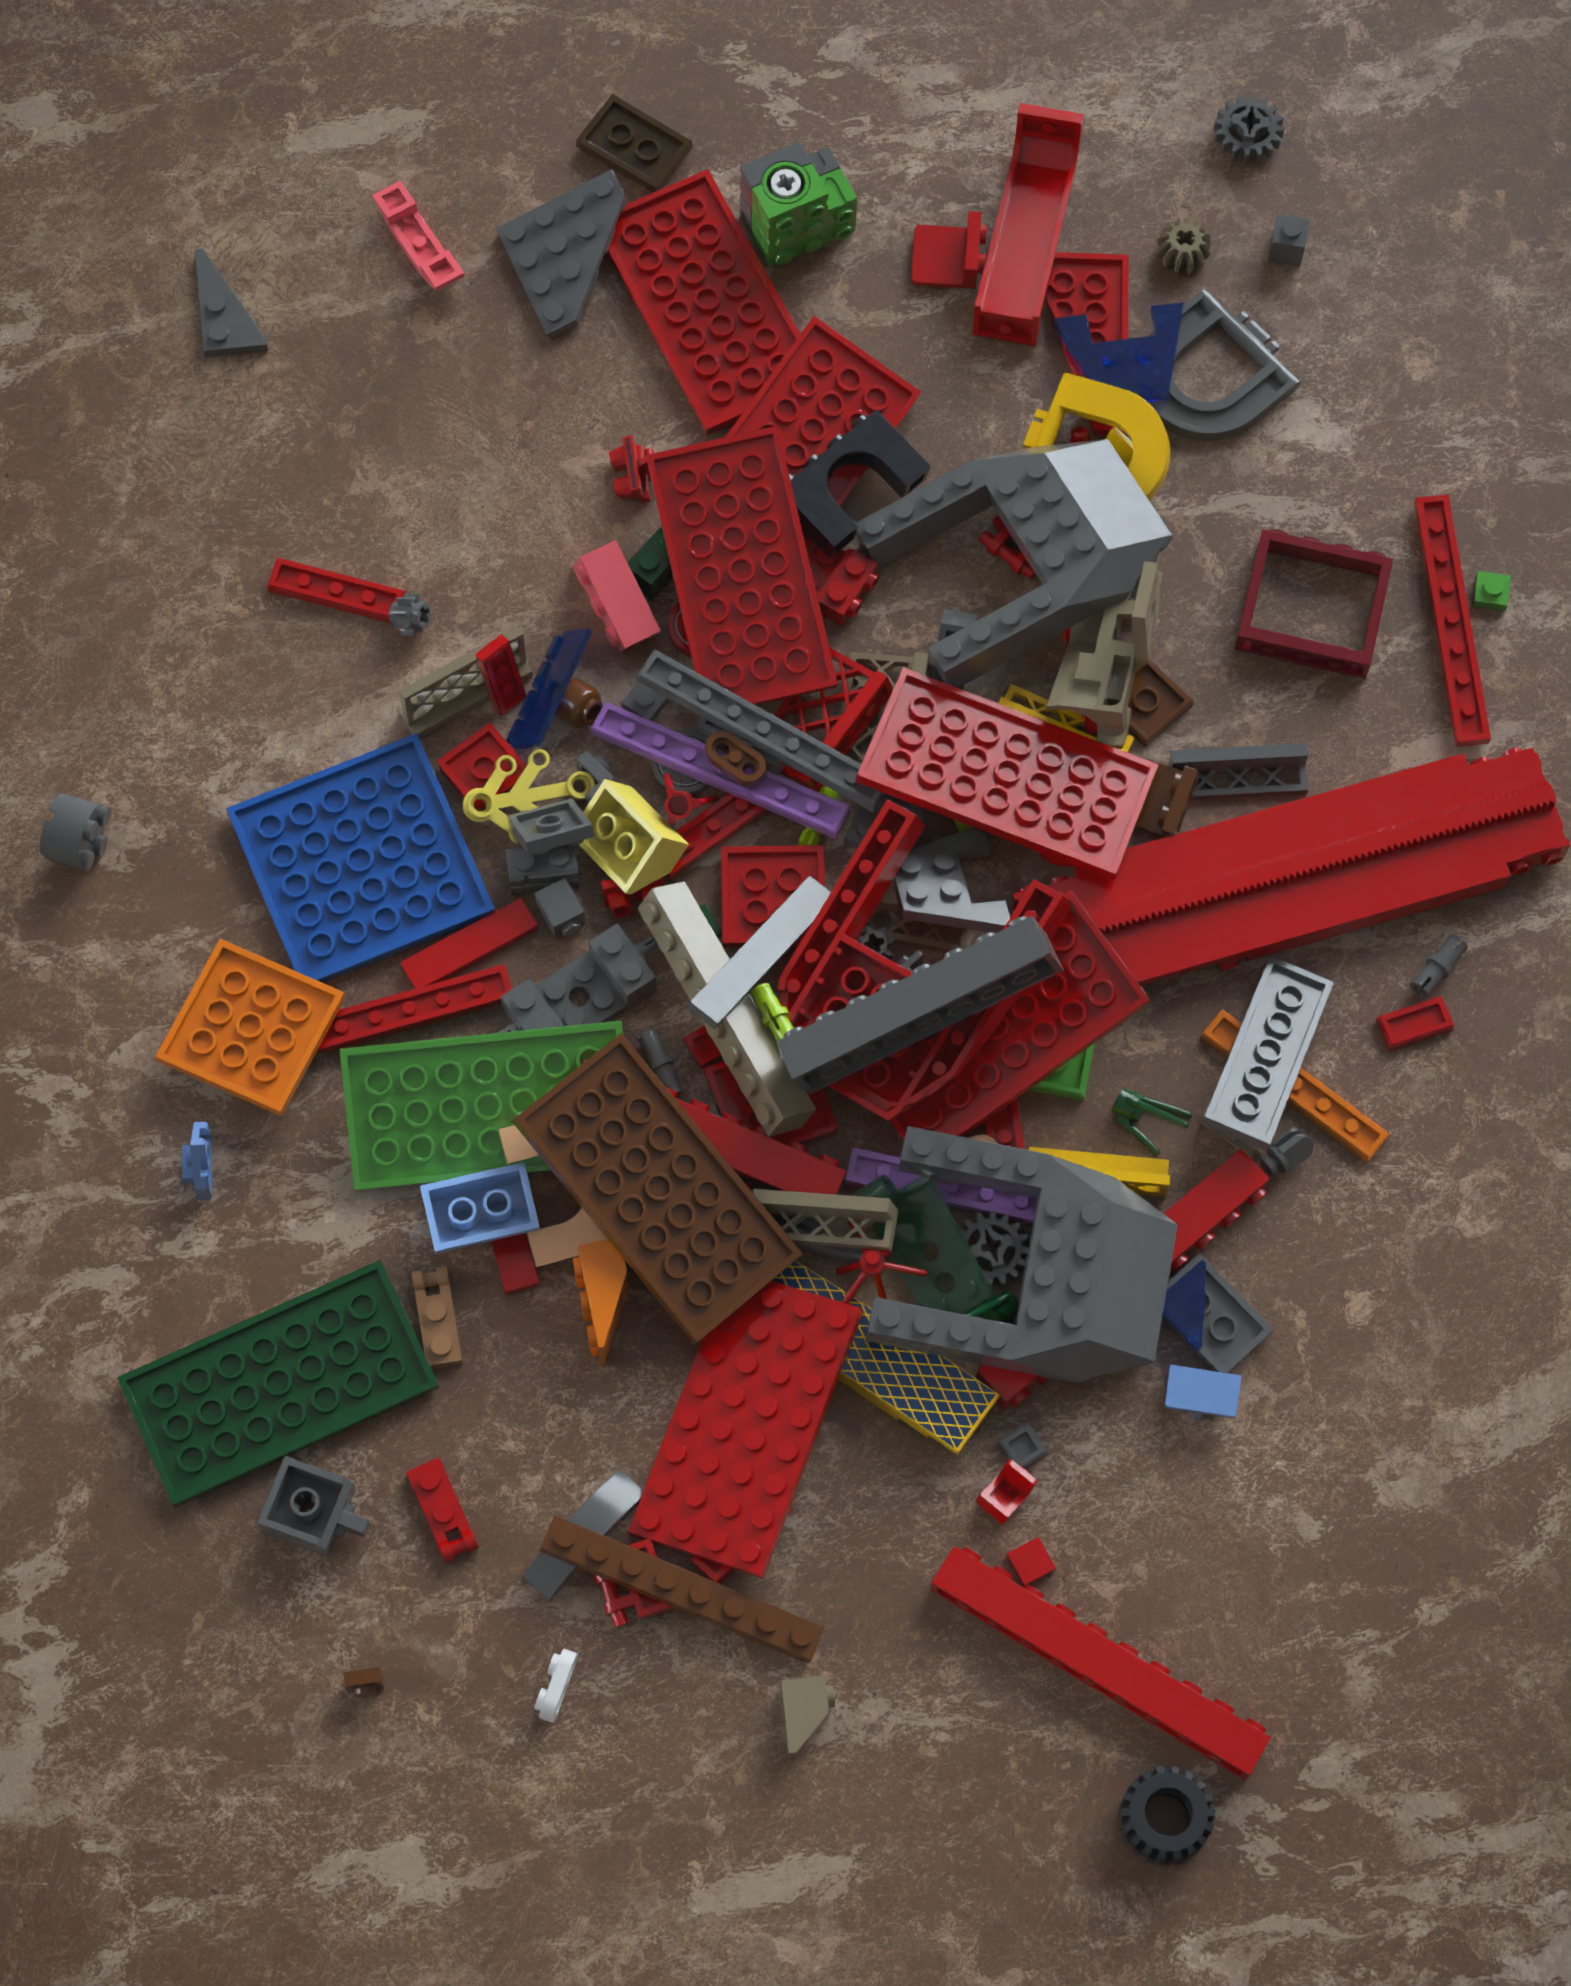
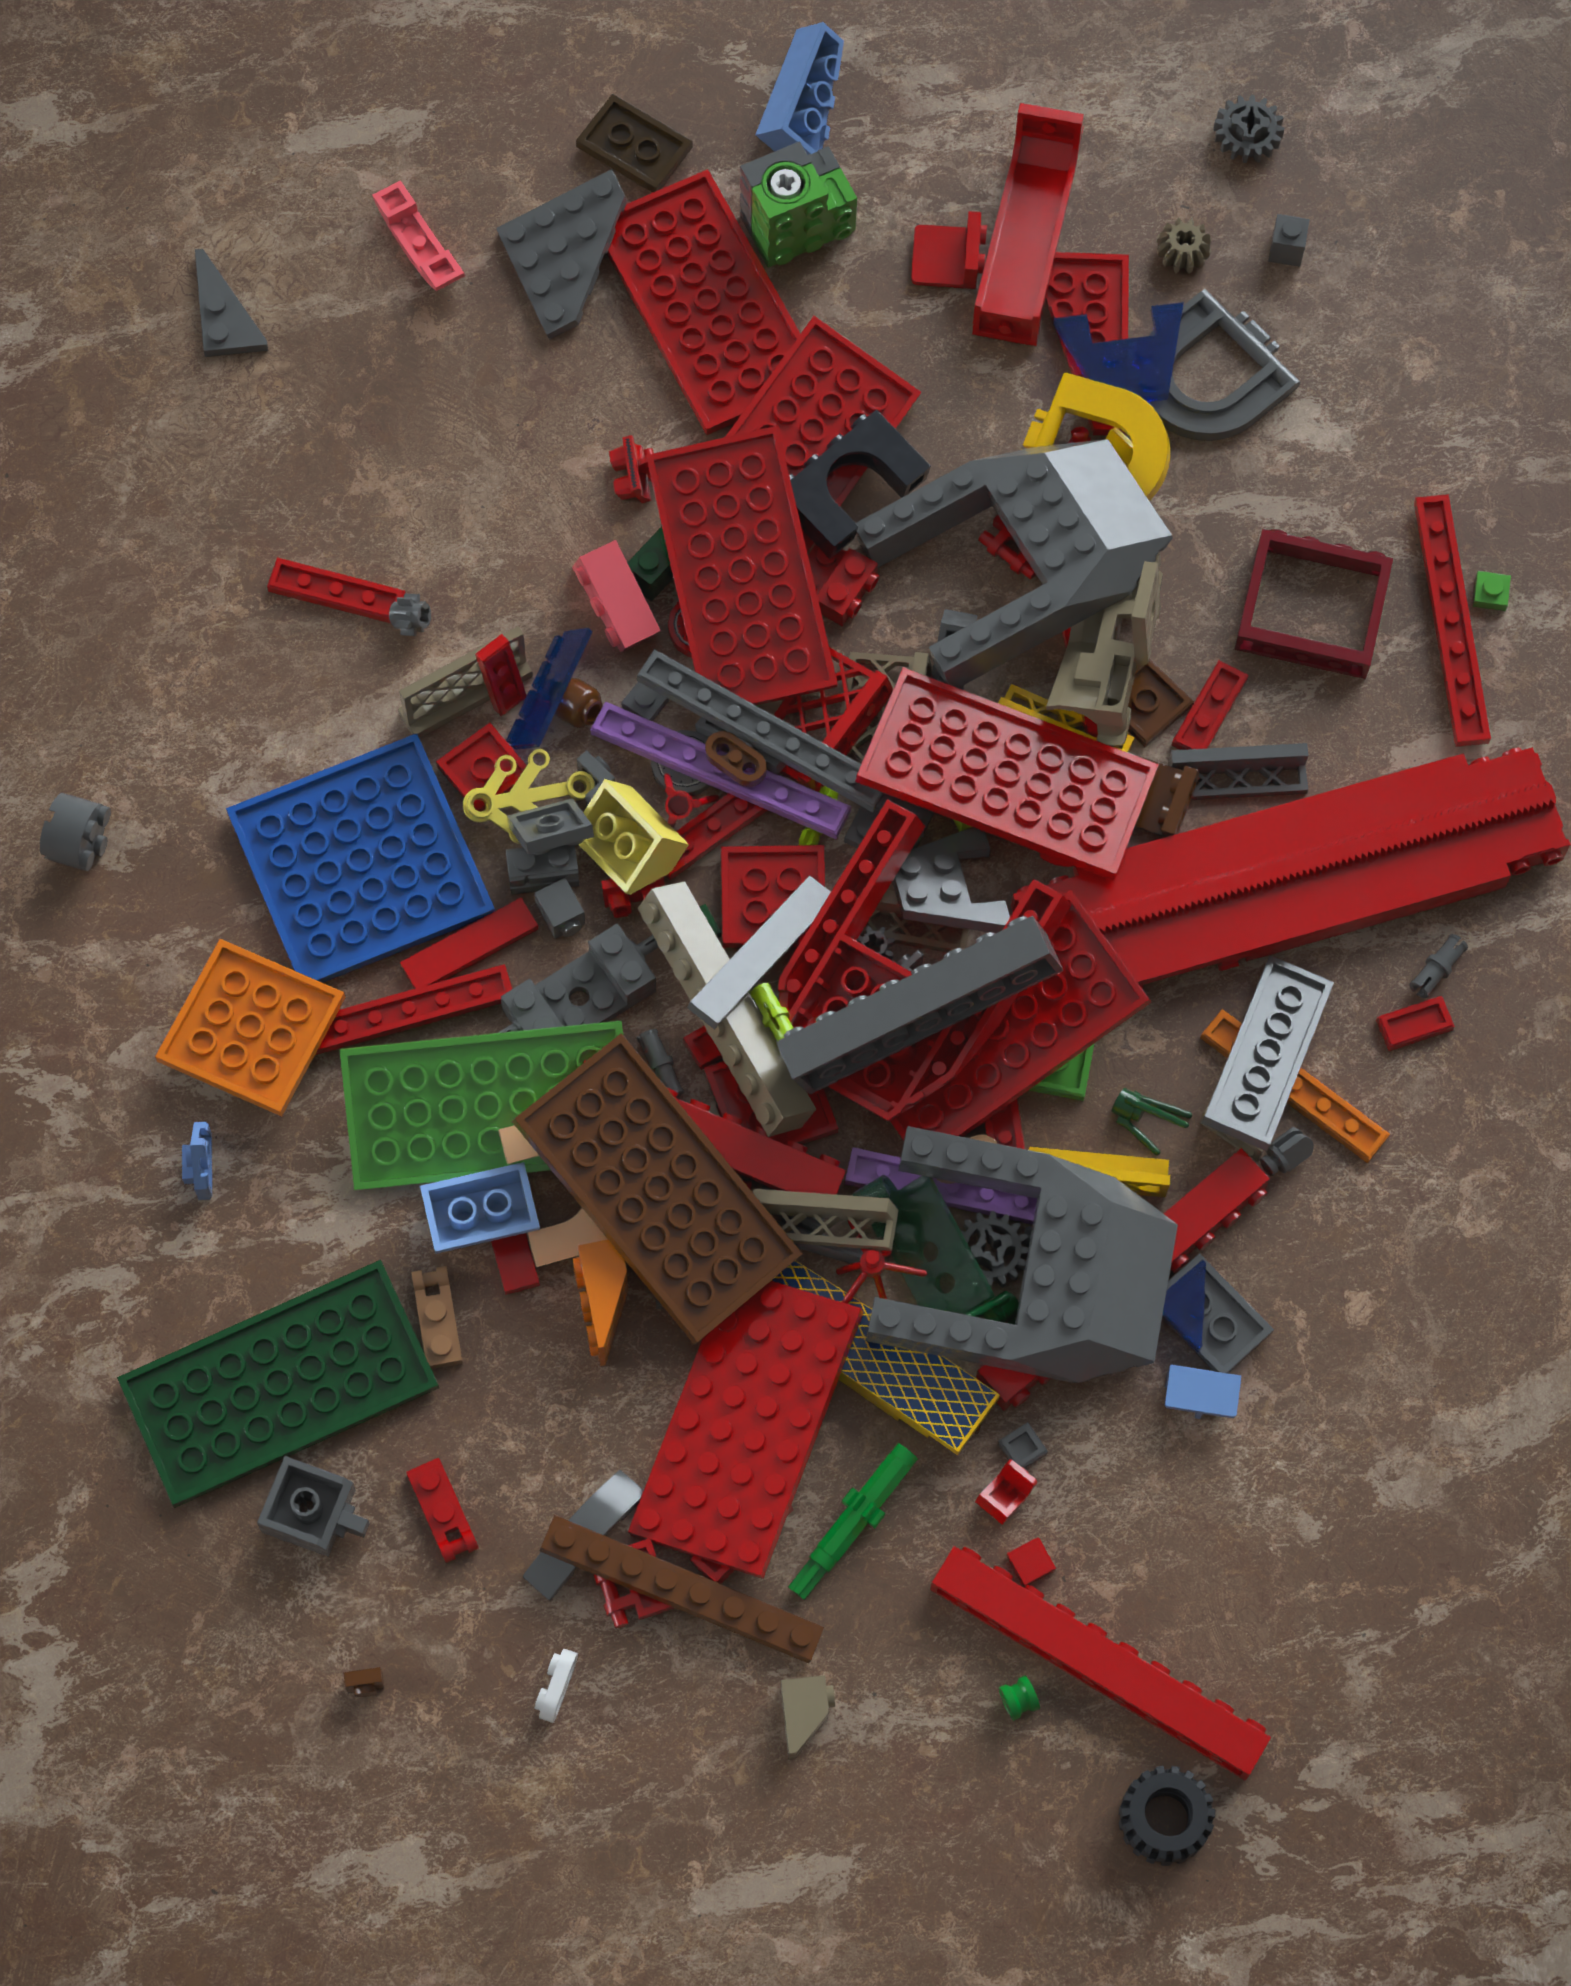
(803, 91): none -> medium blue wedge
(861, 1509): none -> green piece
(1019, 1698): none -> green wheel
(1210, 708): none -> red tile

